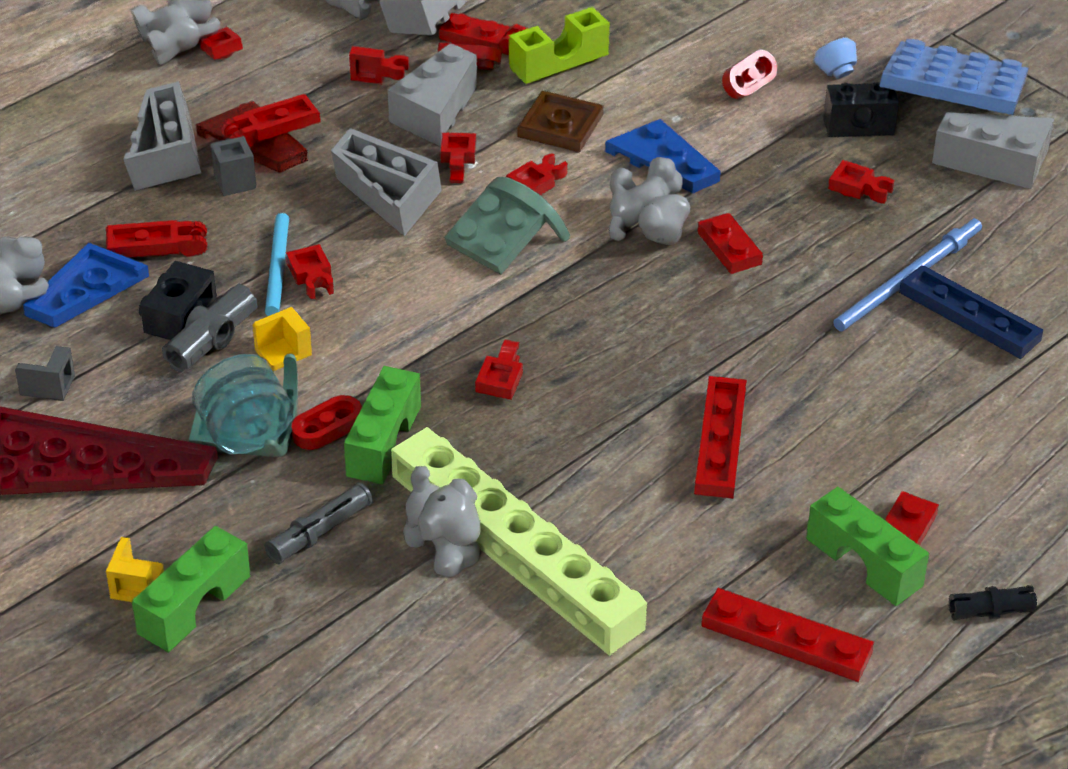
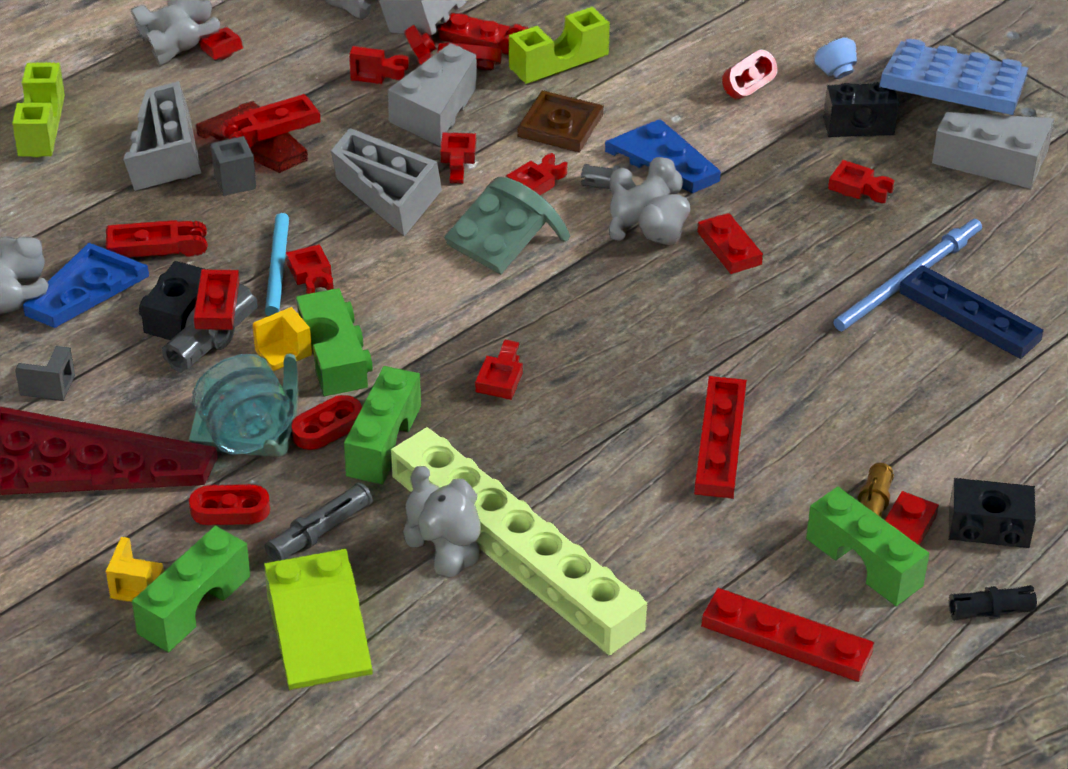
(39, 116): none -> lime arch
(216, 299): none -> red plate
(229, 504): none -> red plate
(317, 619): none -> lime slope
(336, 343): none -> bright green arch
(421, 44): none -> red plate
(597, 176): none -> dark grey pin
(876, 493): none -> pearl gold pin
(992, 512): none -> black brick

